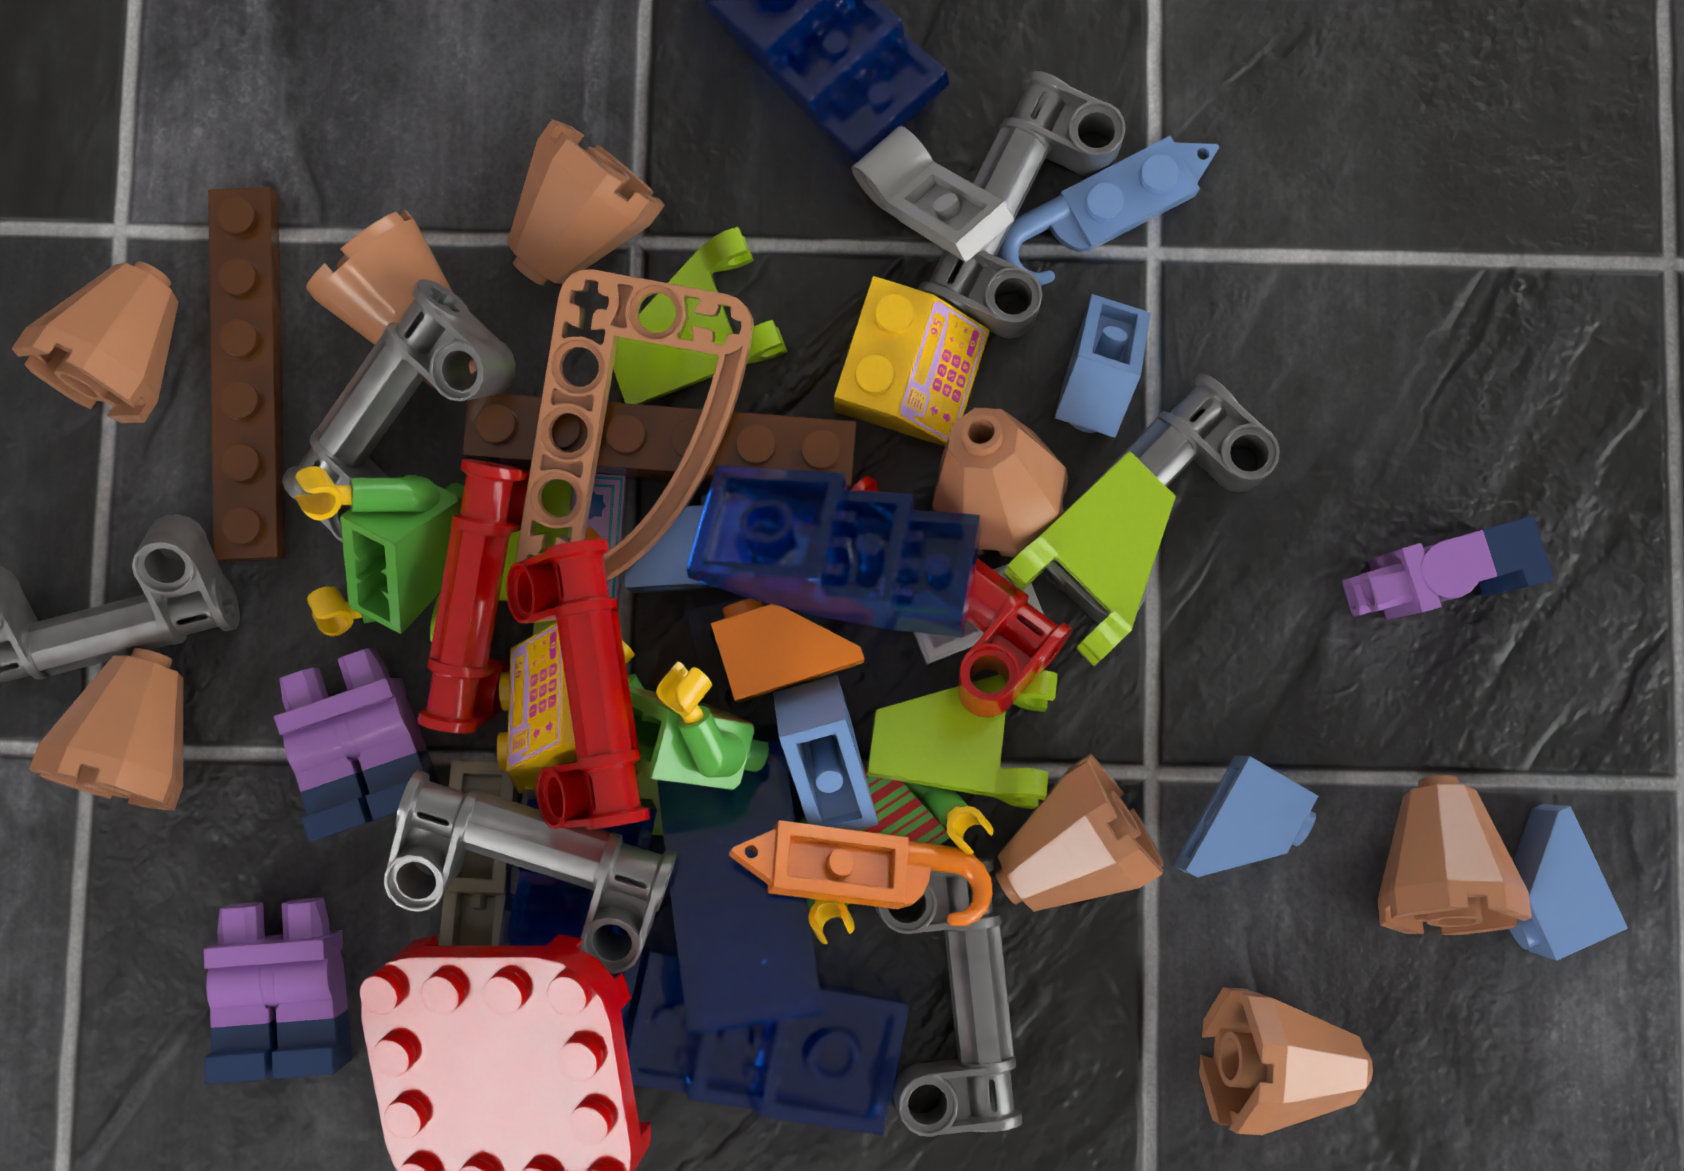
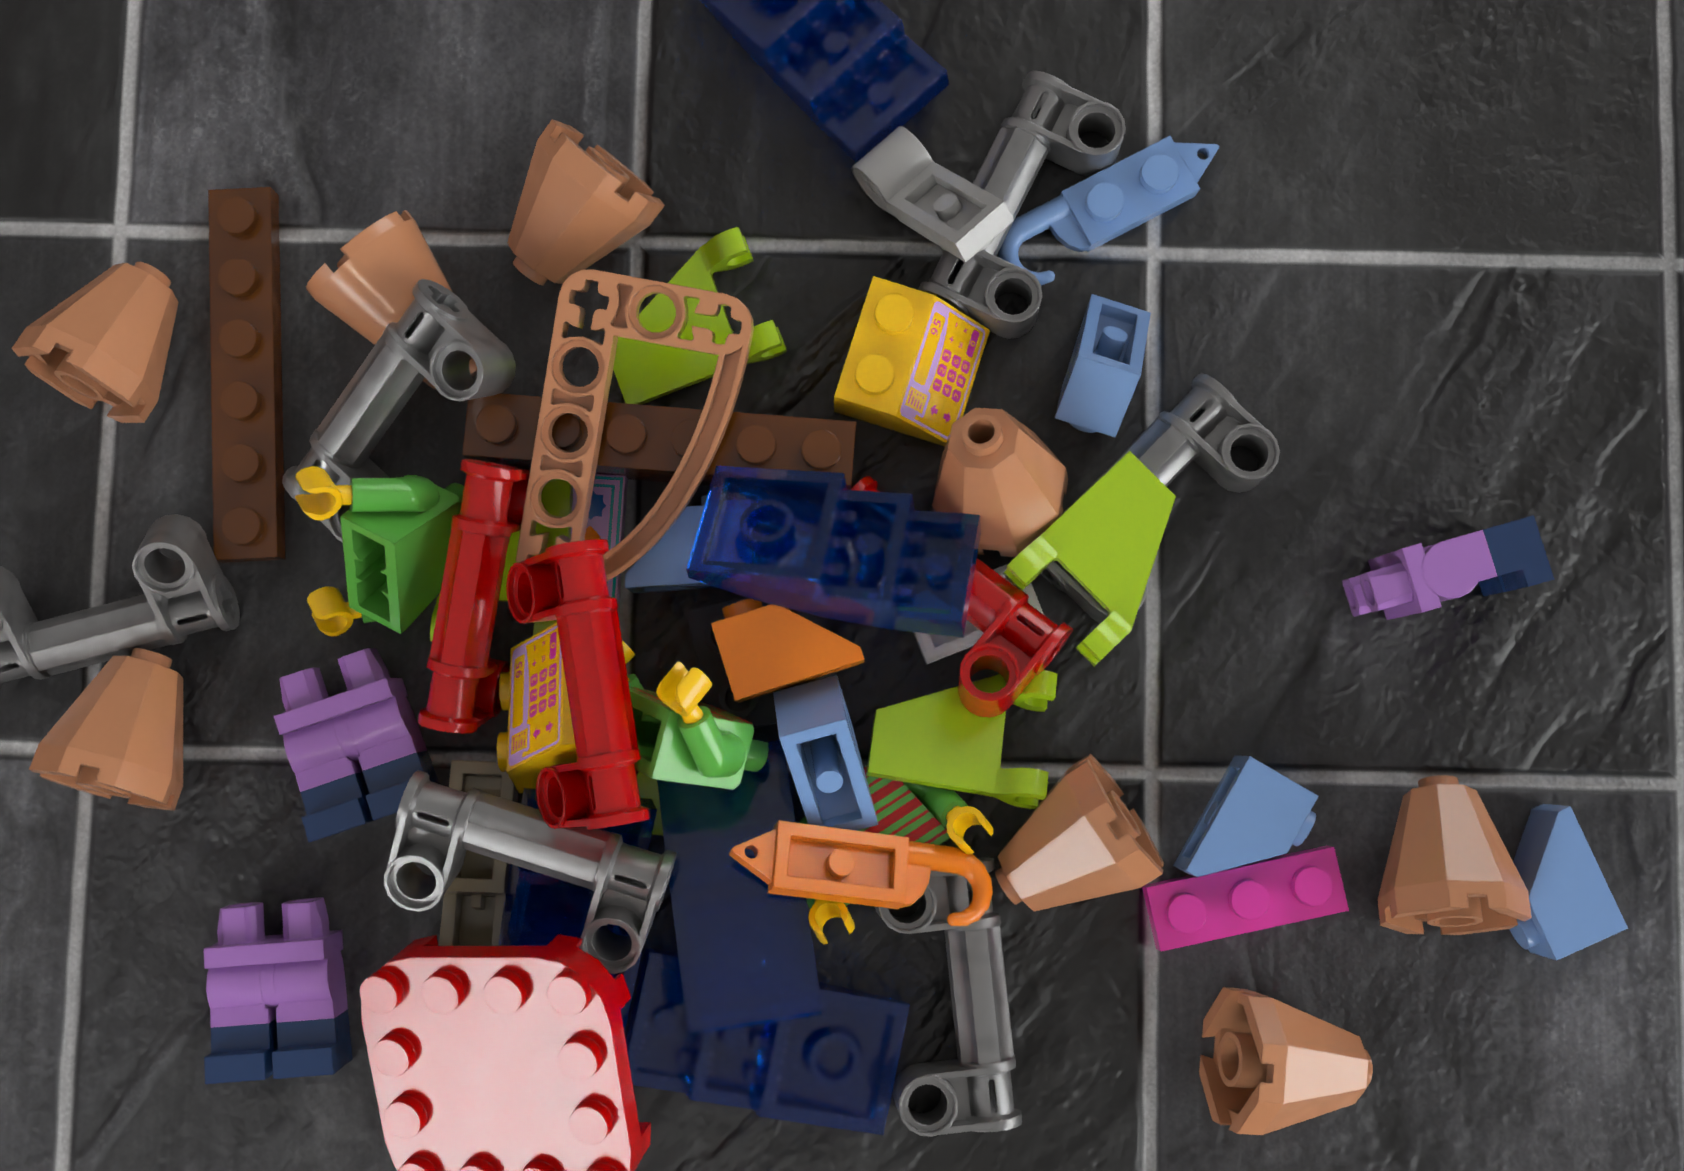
(1245, 898): none -> dark pink plate

